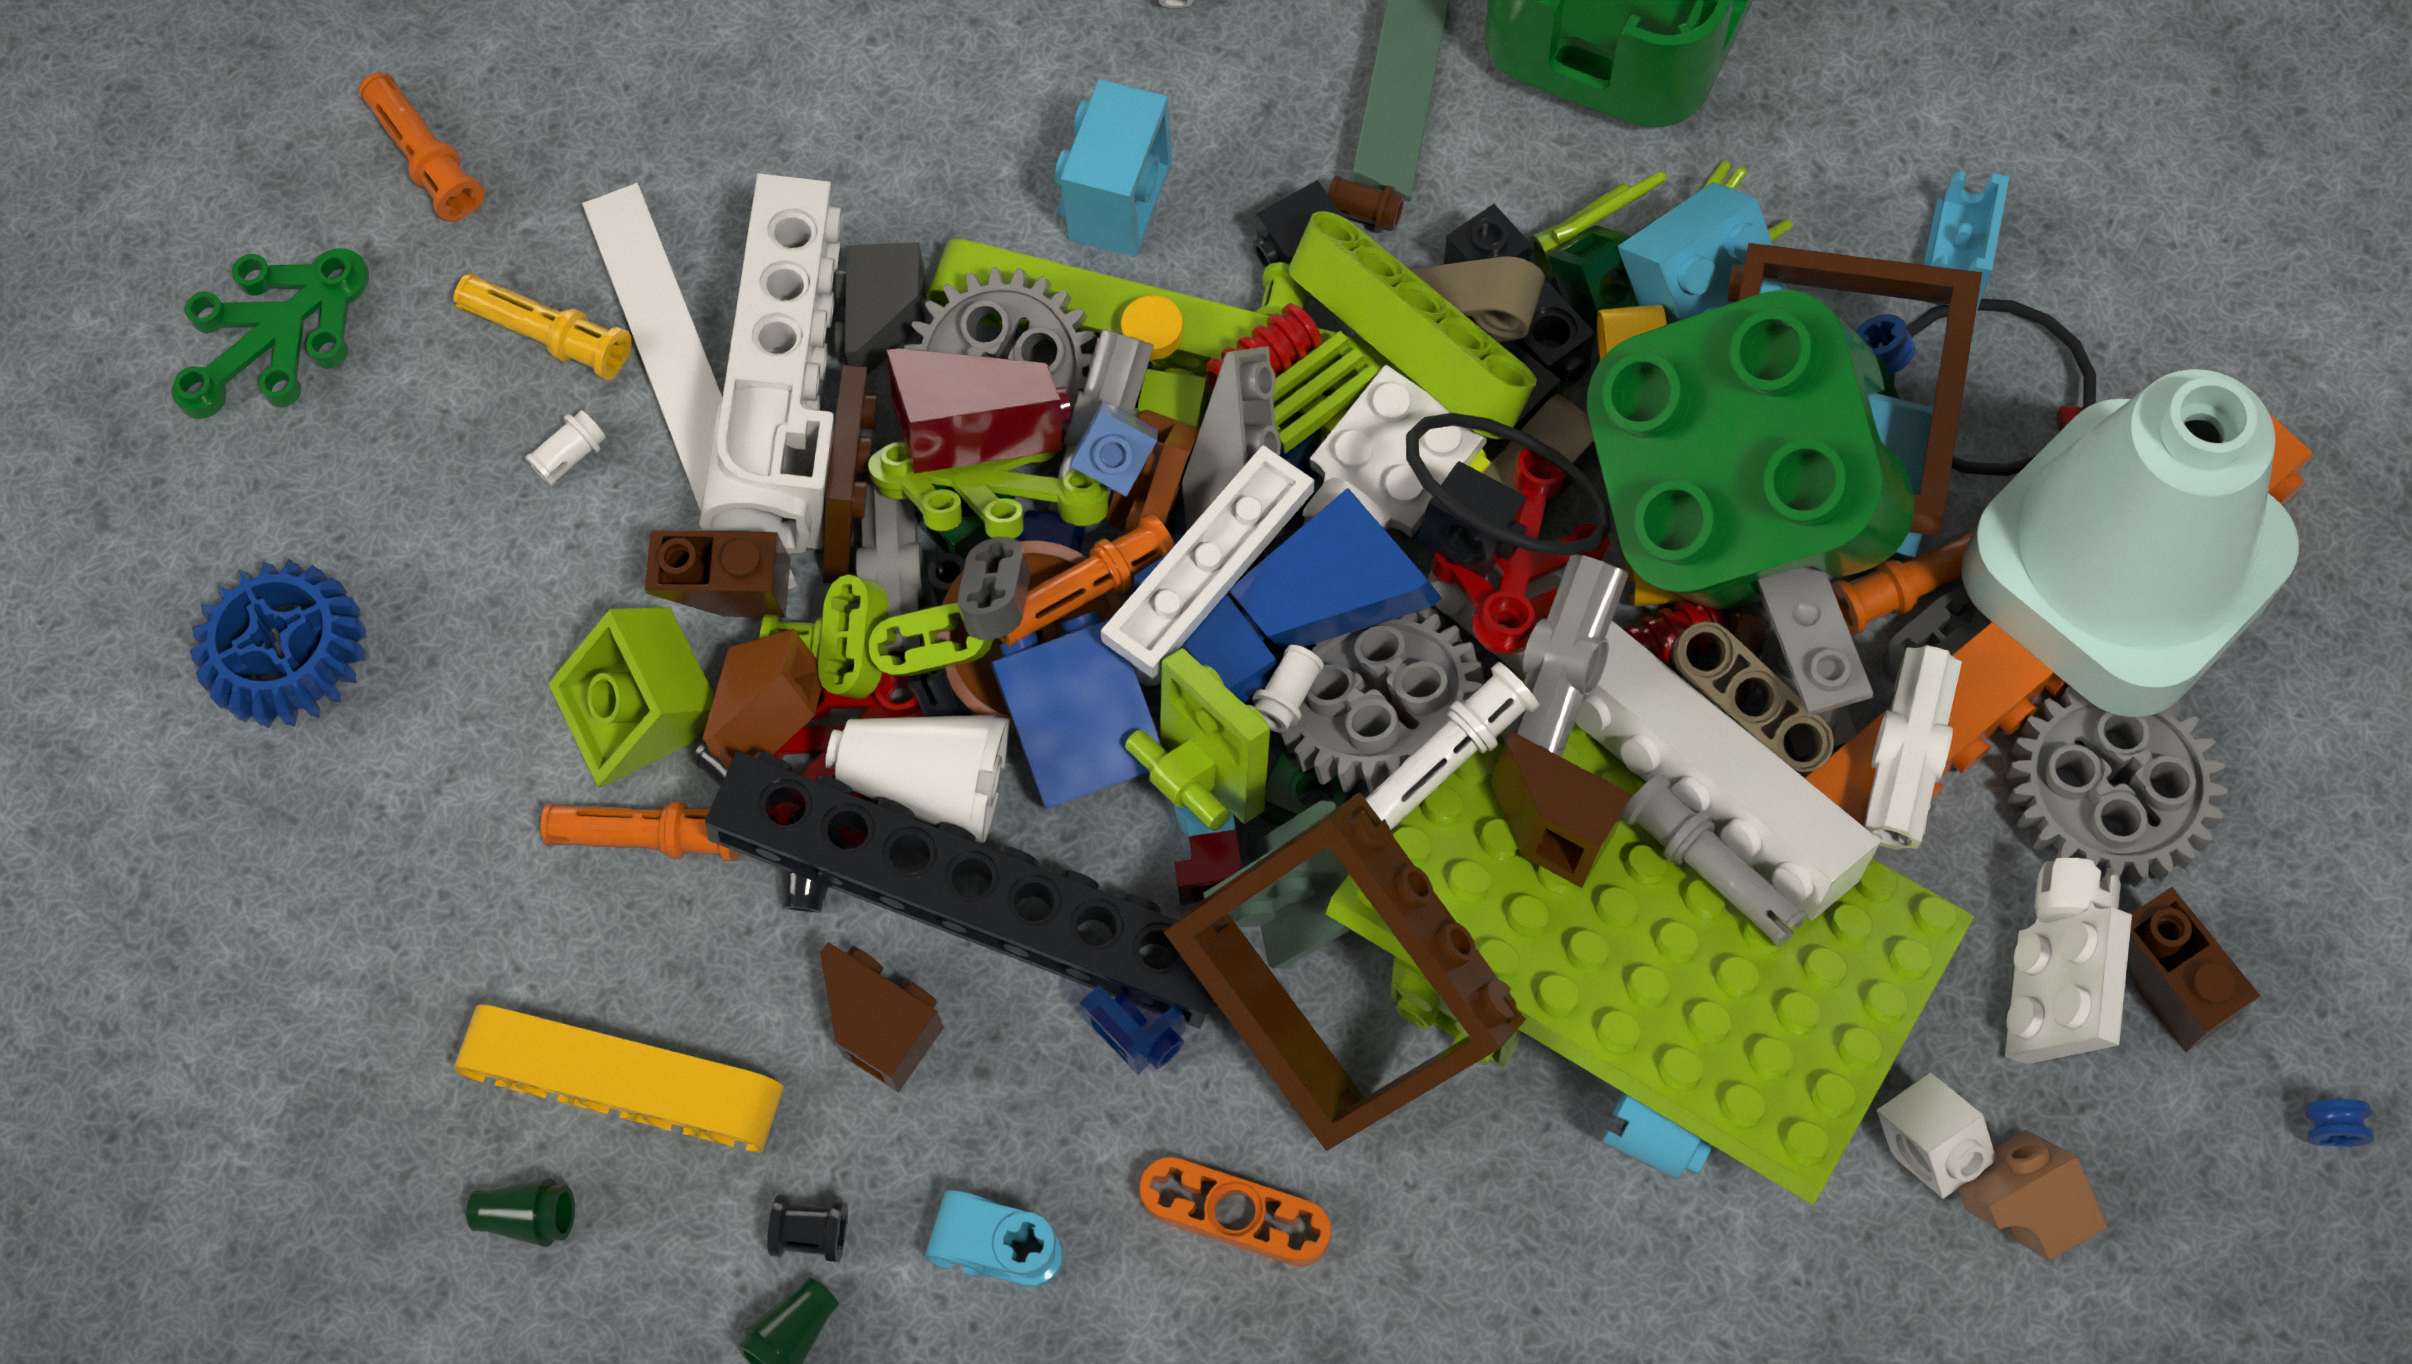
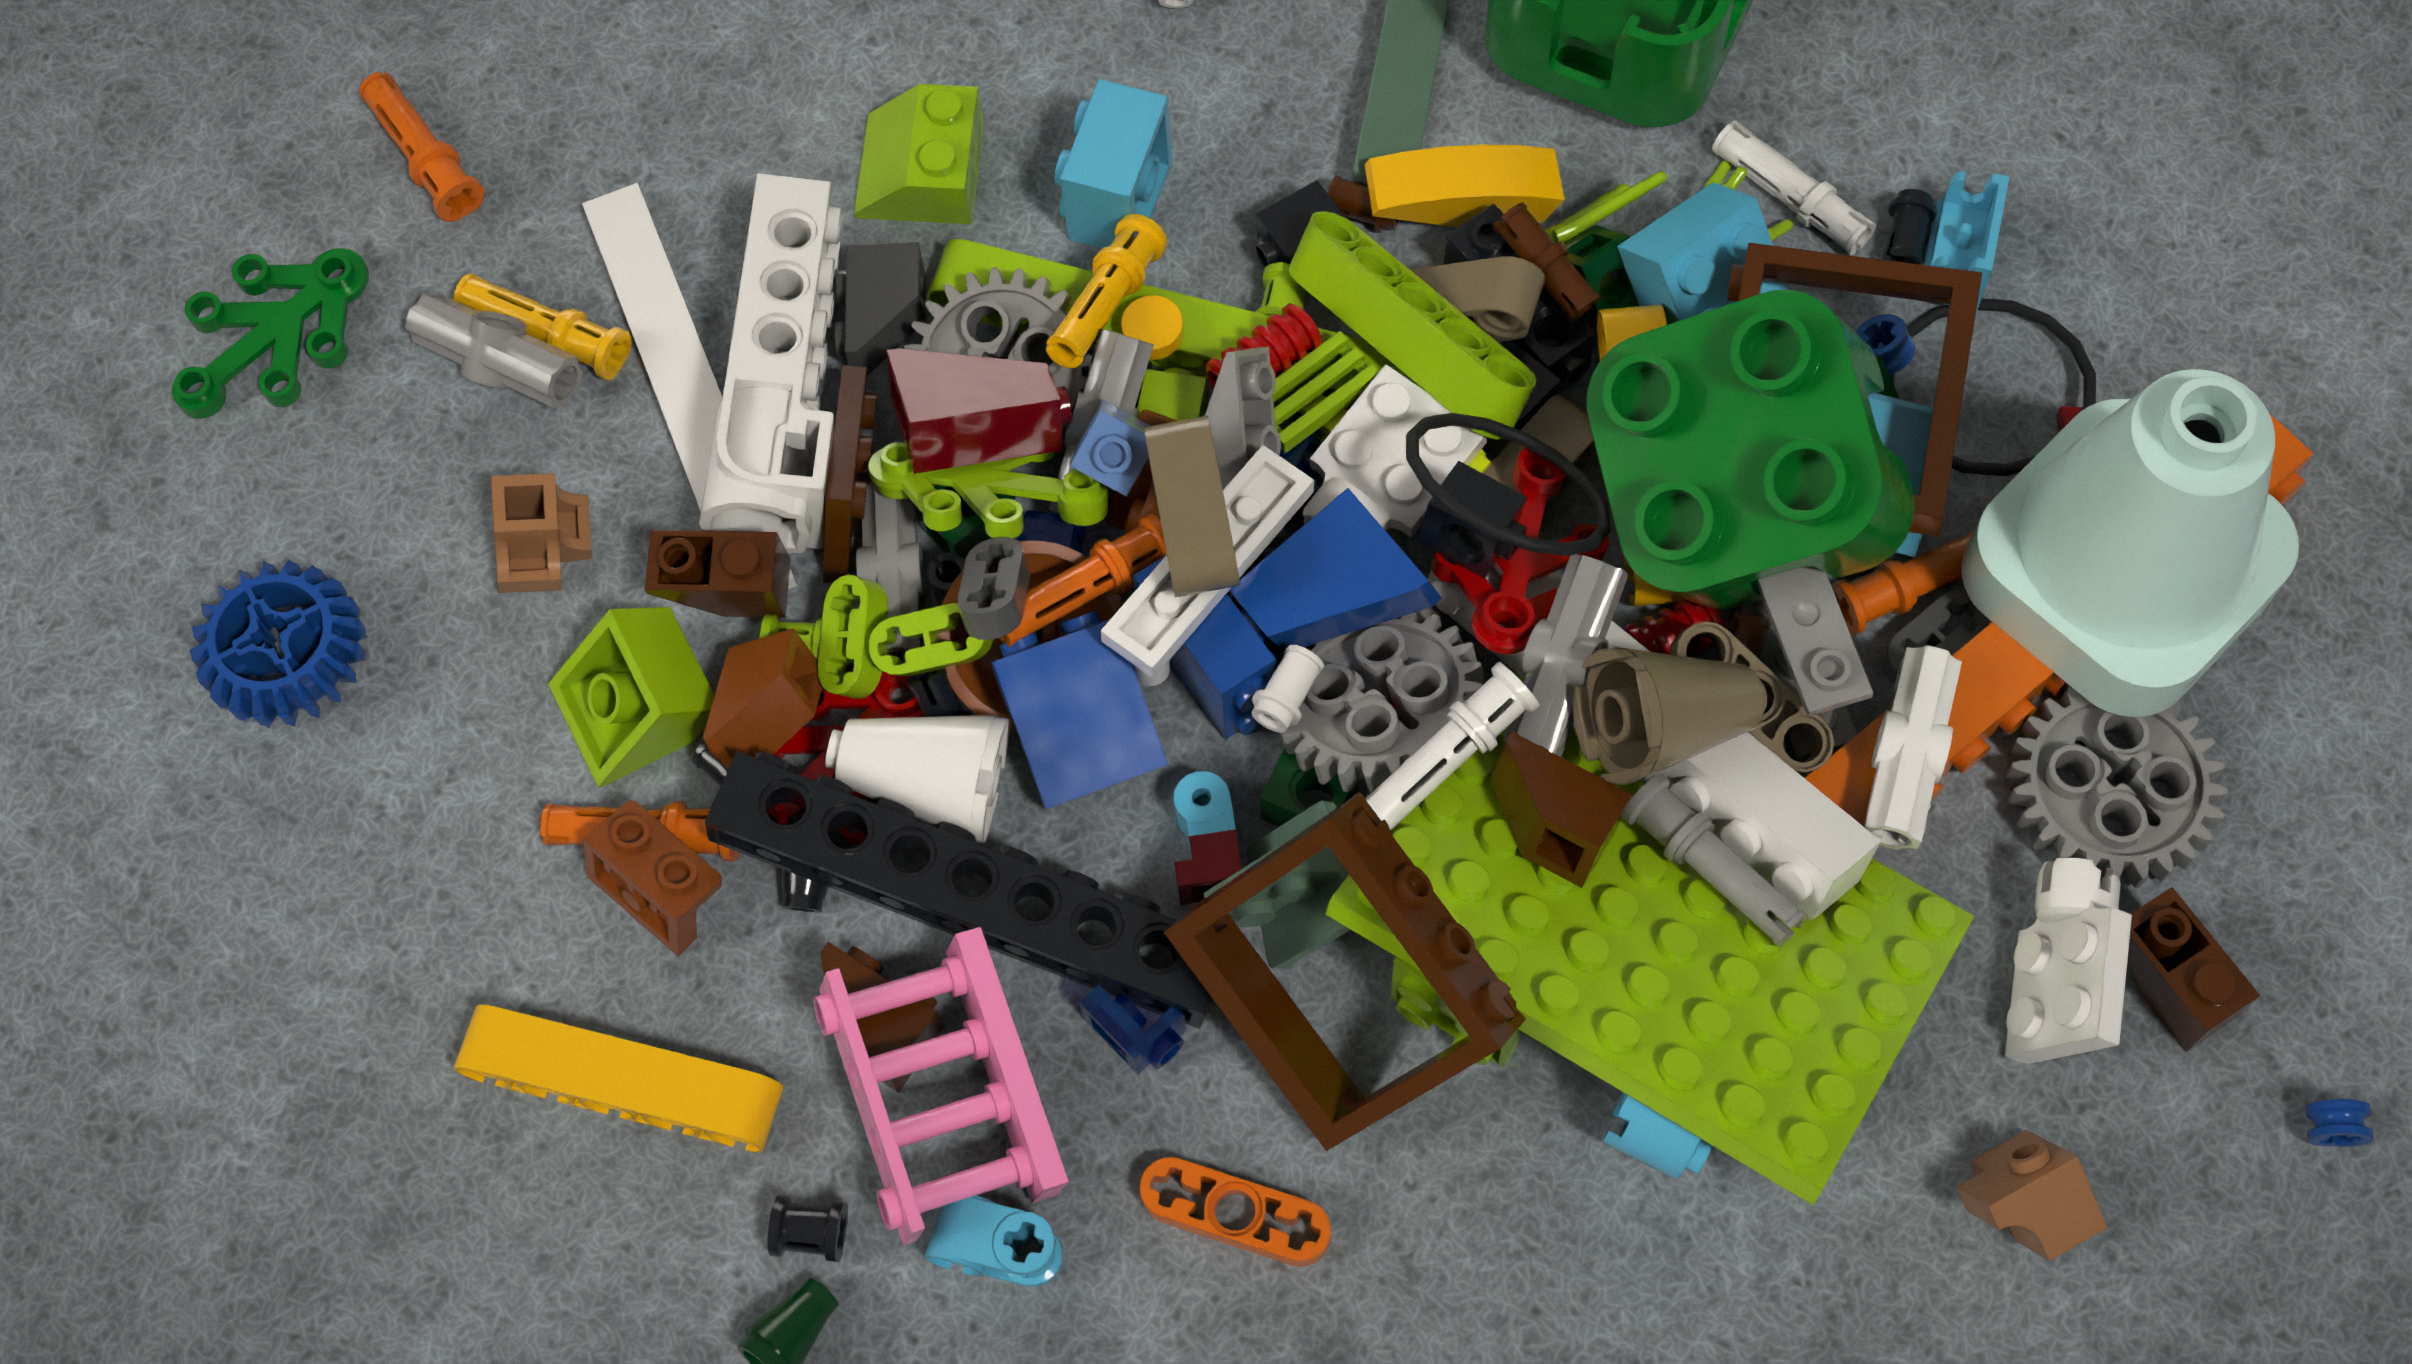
(494, 349): none -> light grey piece
(525, 1212): dark green cone -> none
(536, 531): none -> medium nougat brick
(566, 447): white pin -> none
(650, 874): none -> dark orange bracket
(922, 156): none -> lime slope
(986, 1036): none -> bright pink fence
(1116, 274): none -> yellow pin
(1191, 506): none -> dark tan beam
(1208, 745): lime plate -> none
(1461, 181): none -> yellow slope
(1533, 244): none -> reddish brown pin
(1660, 709): none -> dark tan cone
(1812, 201): none -> white pin
(1910, 220): none -> black pin
(1937, 1135): white brick -> none

